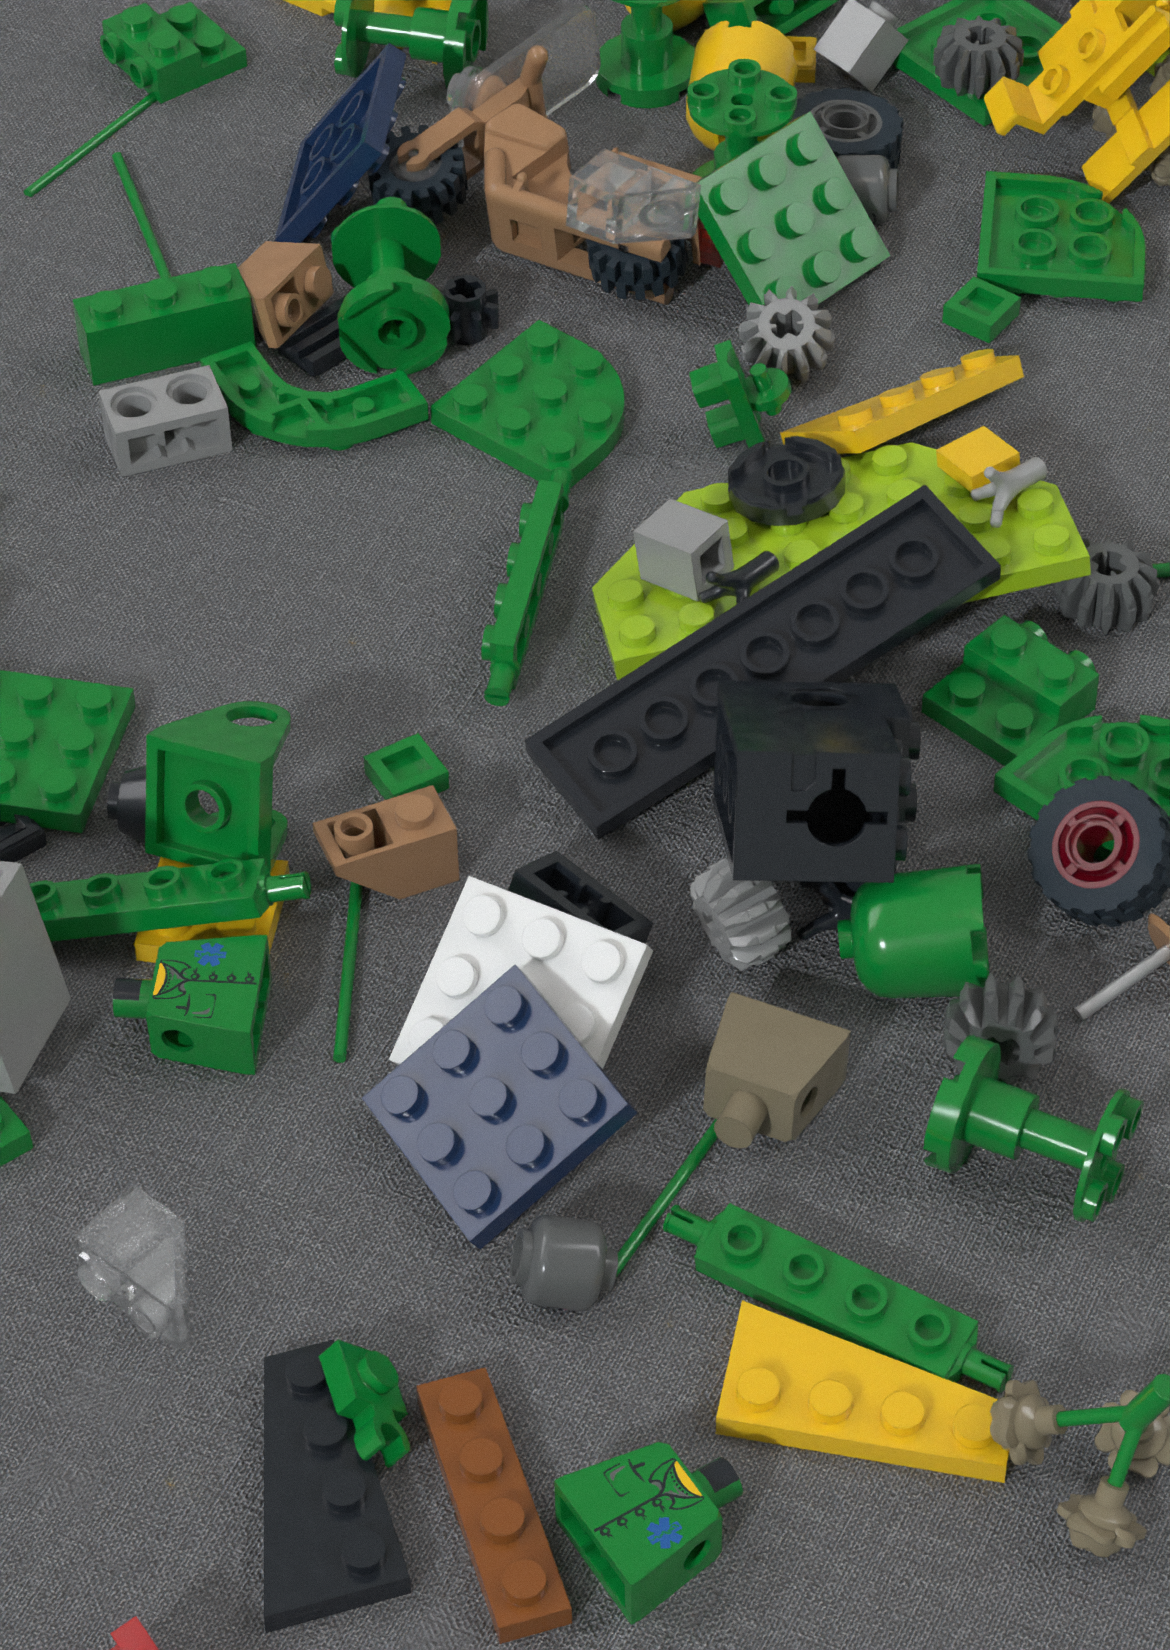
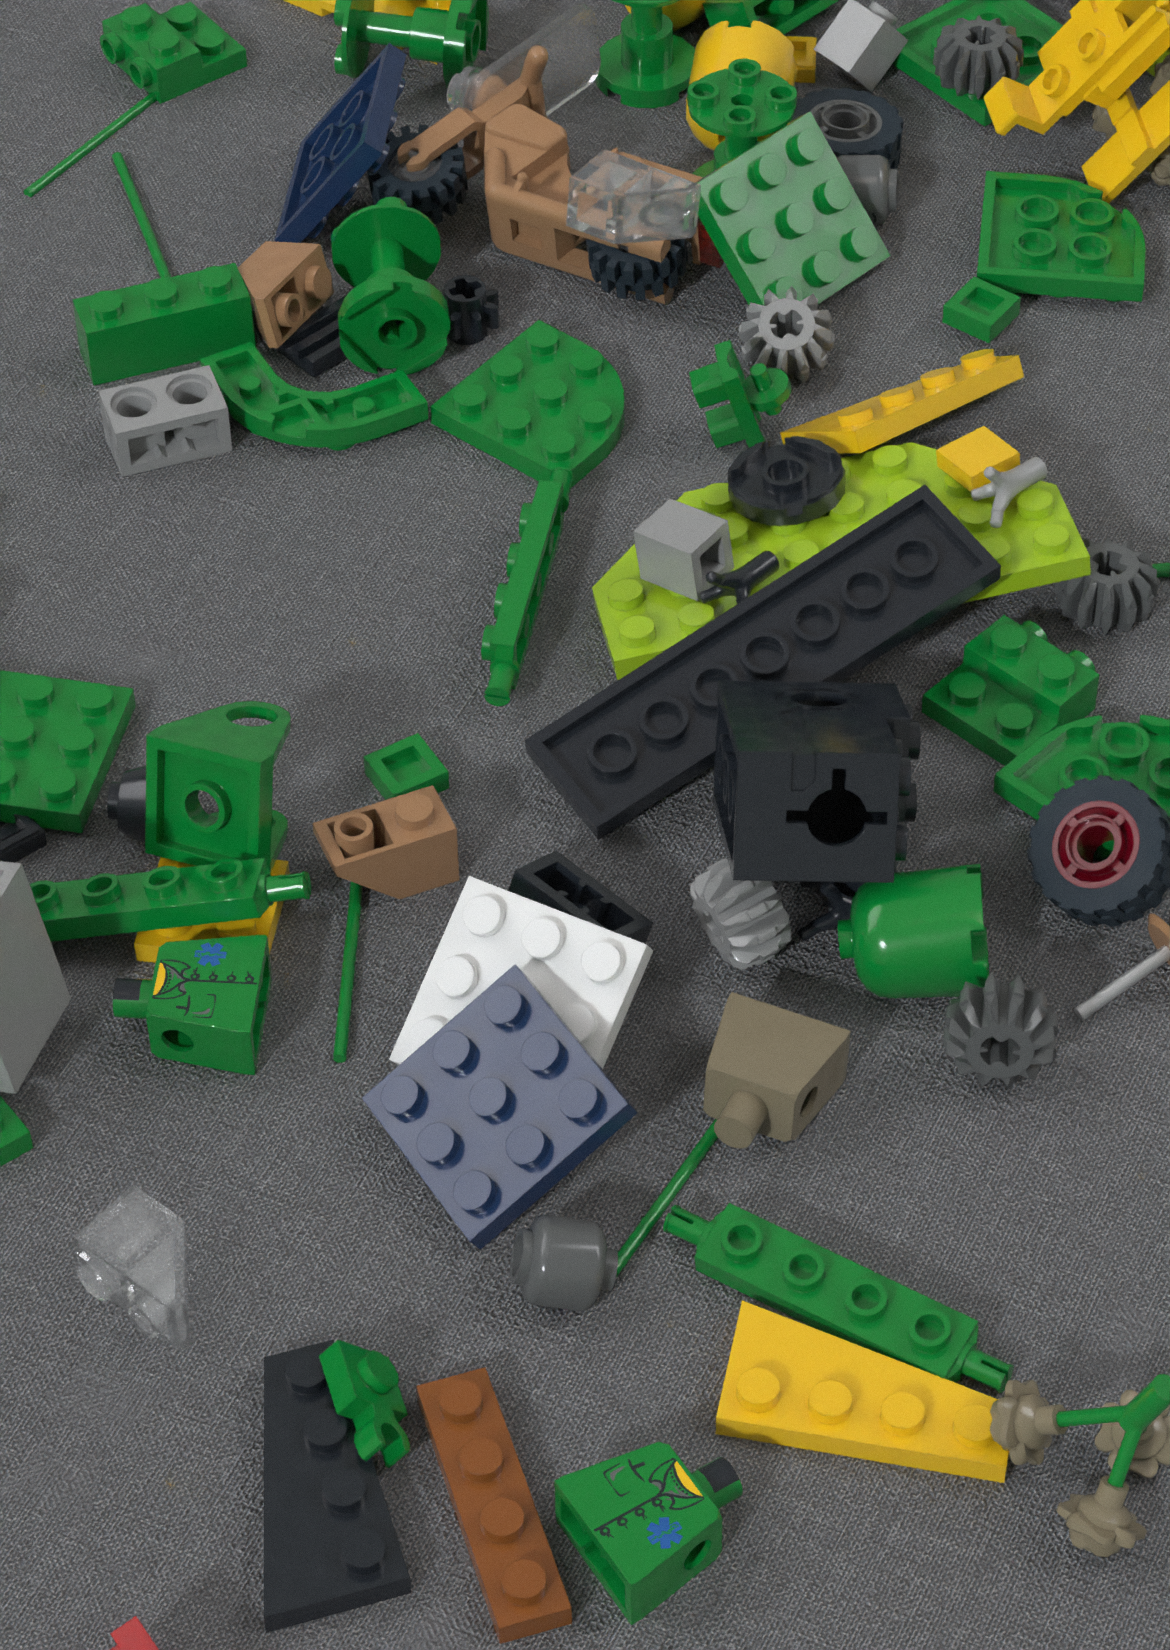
(1007, 1120): green piece -> none

